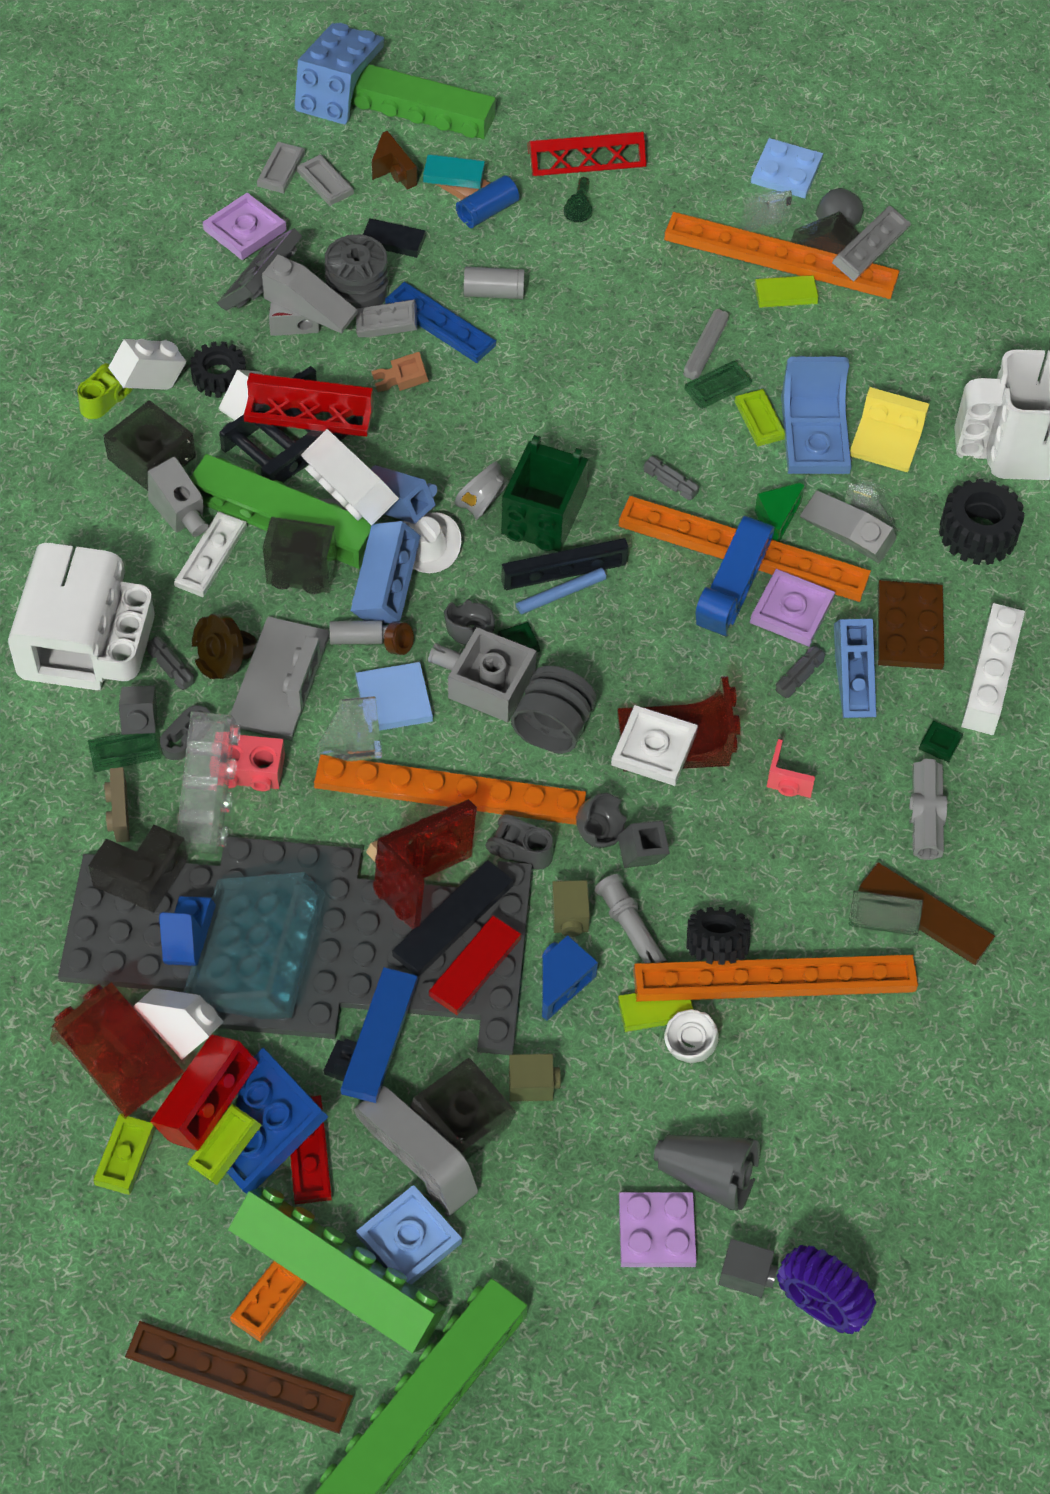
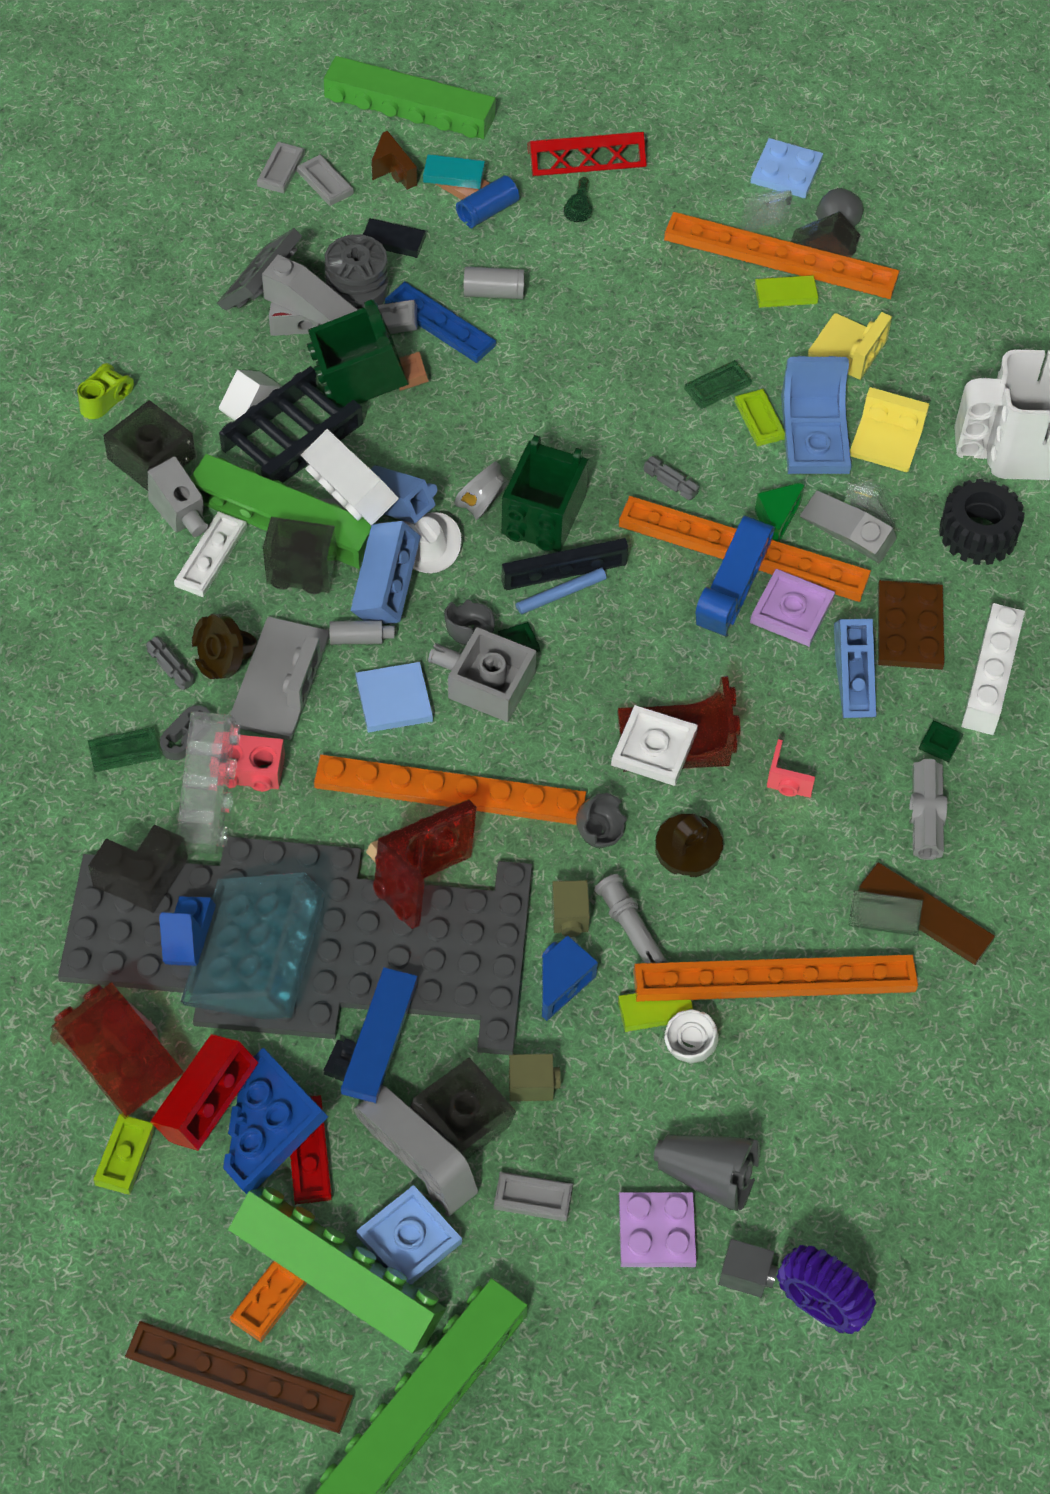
(82, 628): white piece -> none
(116, 793): dark tan plate -> none
(138, 710): dark grey brick -> none
(147, 364): white brick -> none
(179, 1018): white slope -> none
(215, 356): black tyre -> none
(224, 1144): lime tile -> none
(244, 226): lavender plate -> none
(311, 399): red fence -> none
(331, 70): medium blue bracket -> none
(353, 731): clear slope -> none
(356, 356): none -> dark green container
(398, 638): reddish brown tile -> none
(452, 918): black tile -> none
(475, 965): red tile -> none
(517, 839): dark grey piece -> none
(533, 1196): none -> light grey tile
(554, 709): dark grey wheel -> none
(643, 844): dark grey brick -> none
(688, 845): none -> dark brown tile
(706, 344): light grey axle -> none
(718, 935): black tyre -> none
(800, 672): dark grey axle -> none
(852, 340): none -> light yellow bracket
(871, 243): light grey tile -> none

